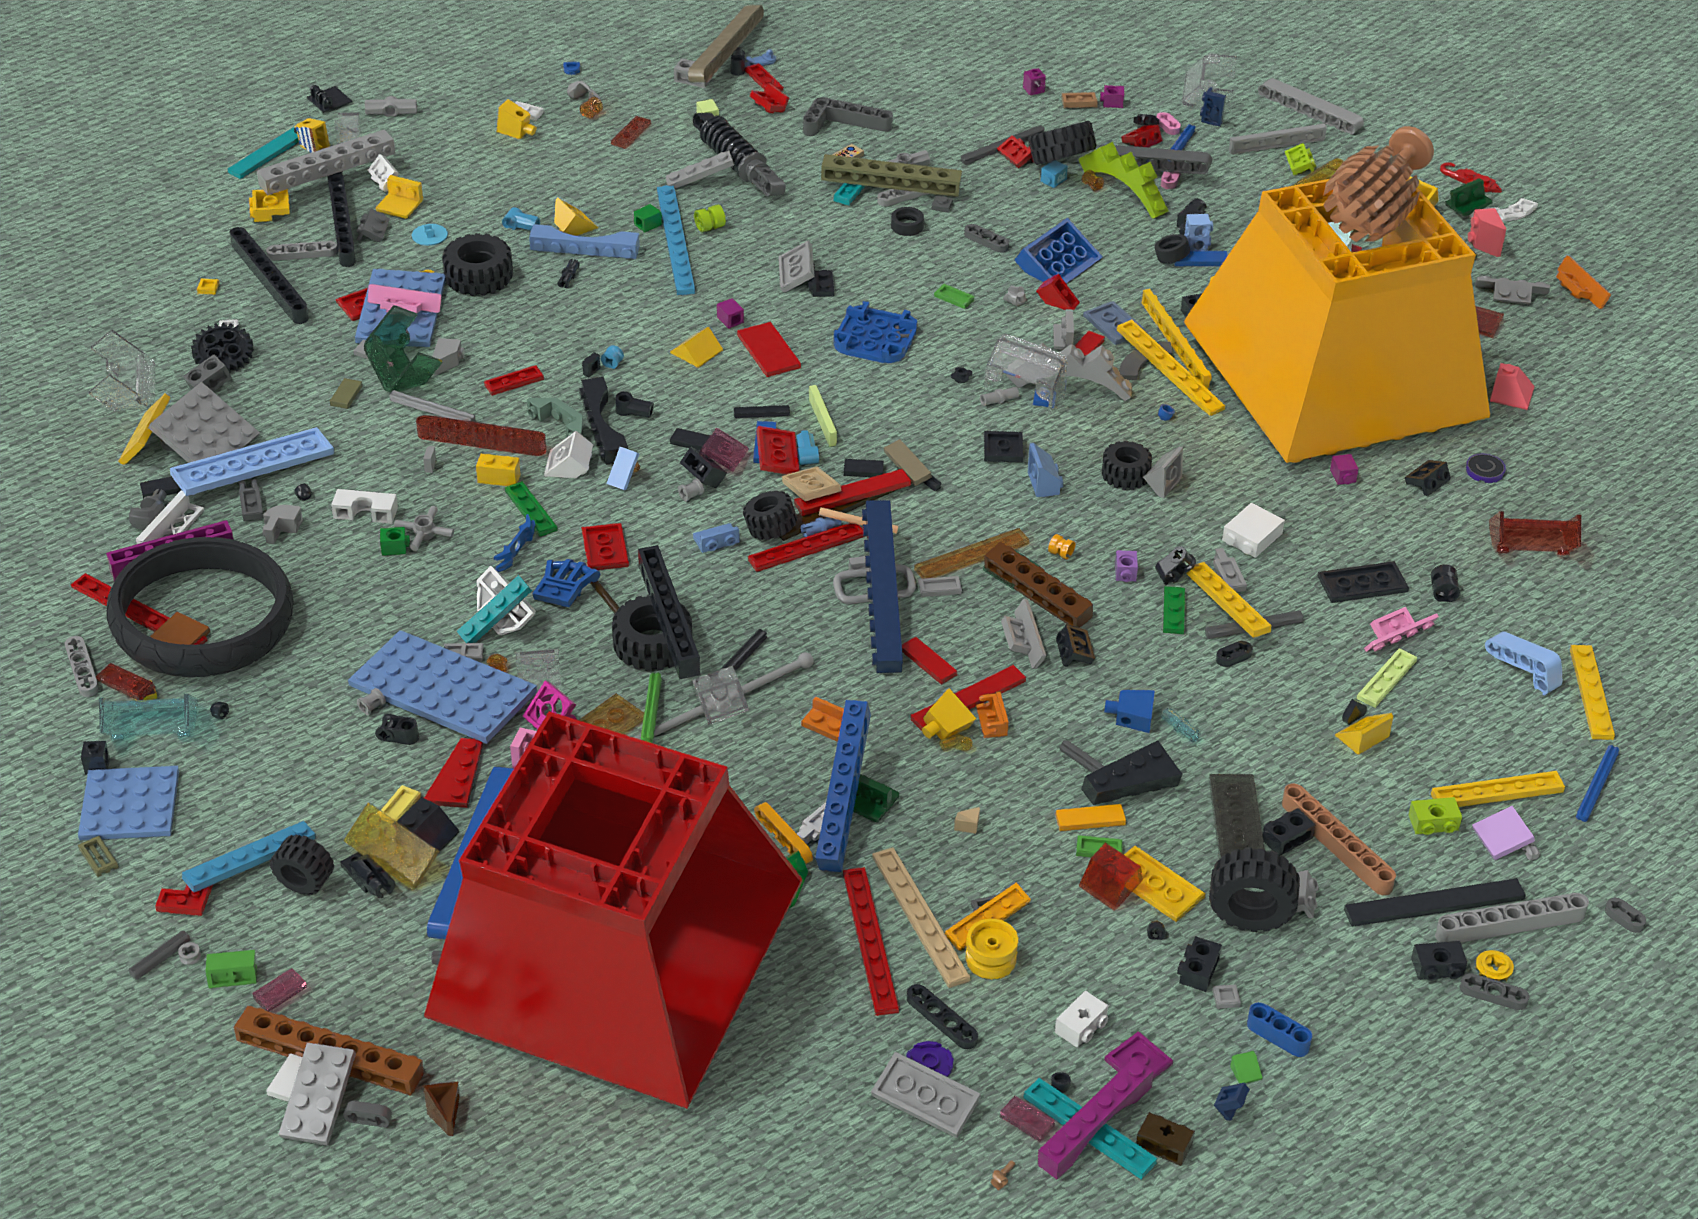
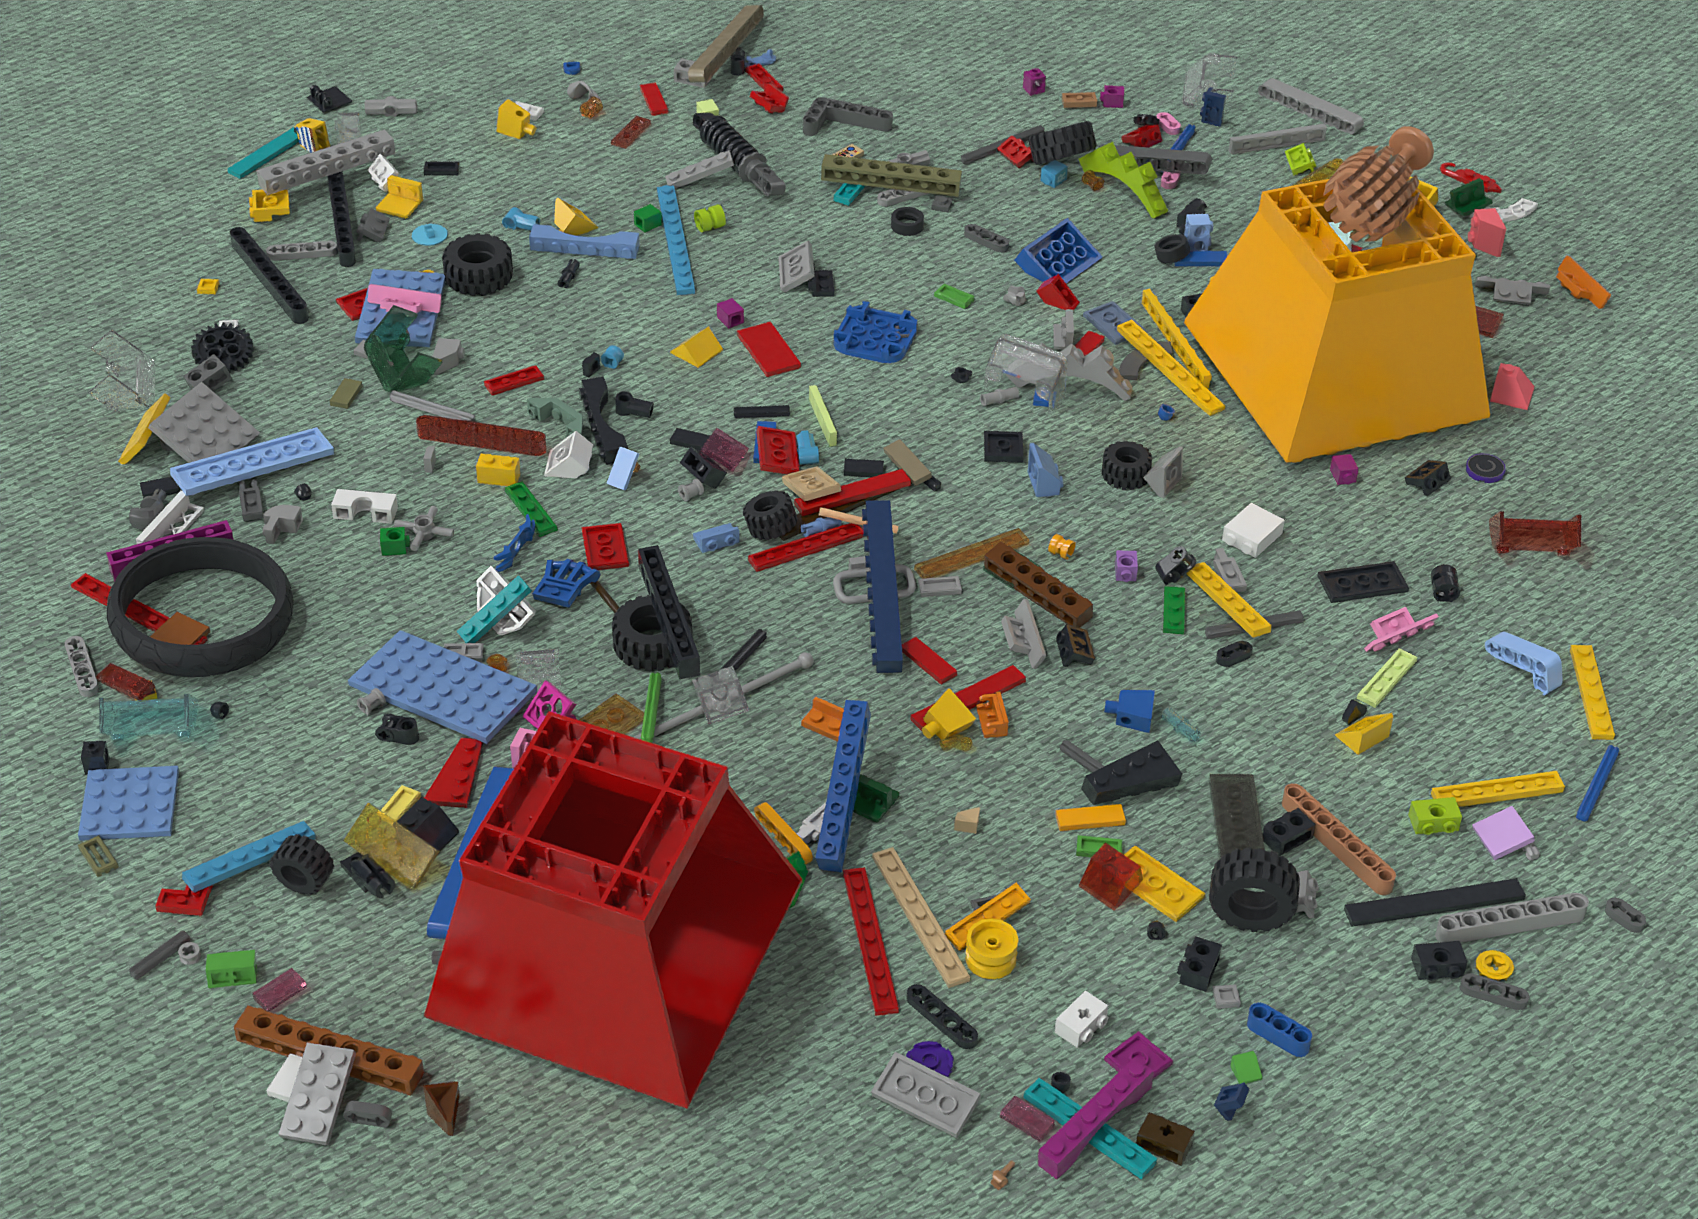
(441, 168): none -> black tile
(653, 99): none -> red tile

